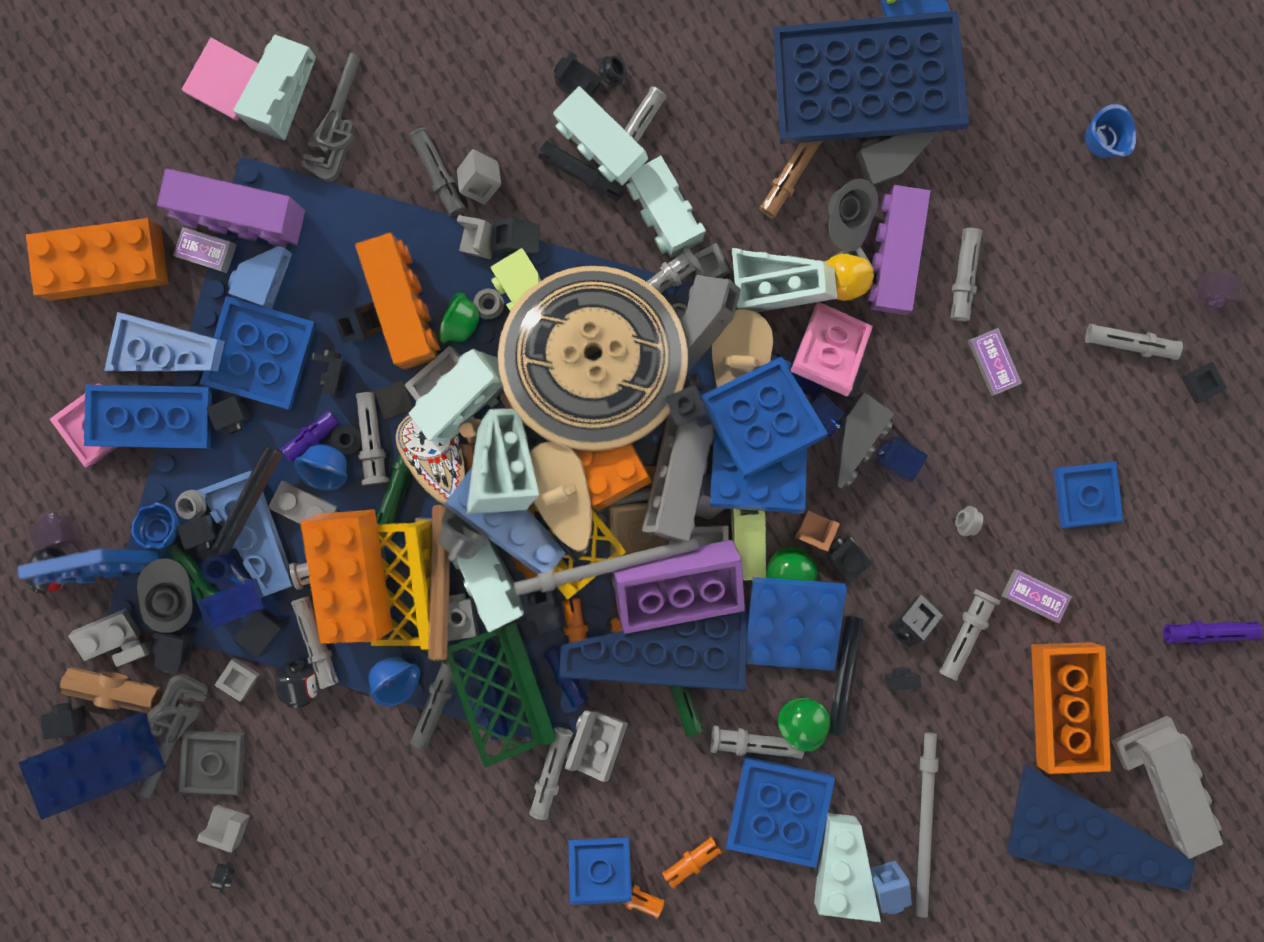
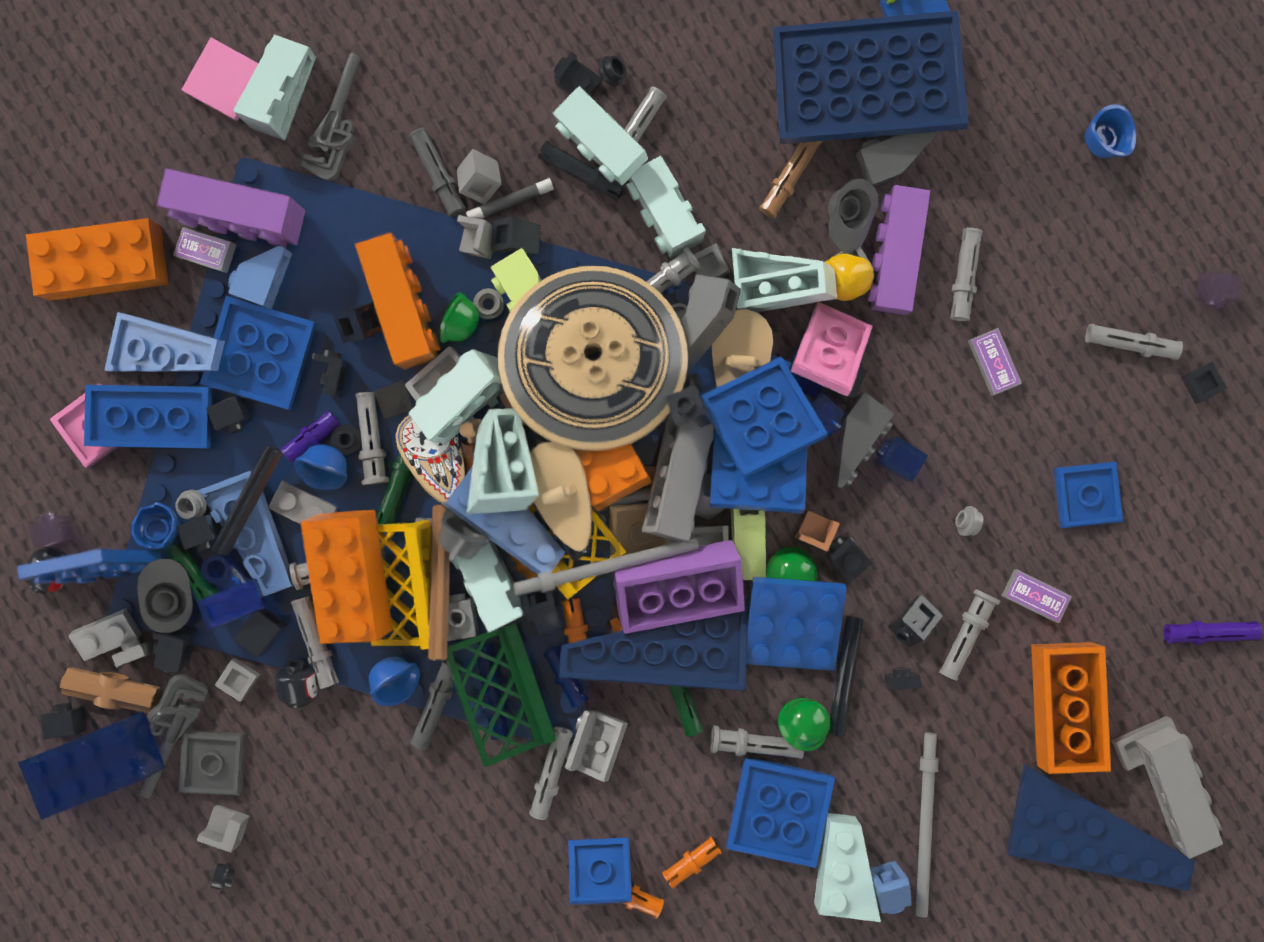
(511, 199): none -> dark grey bar

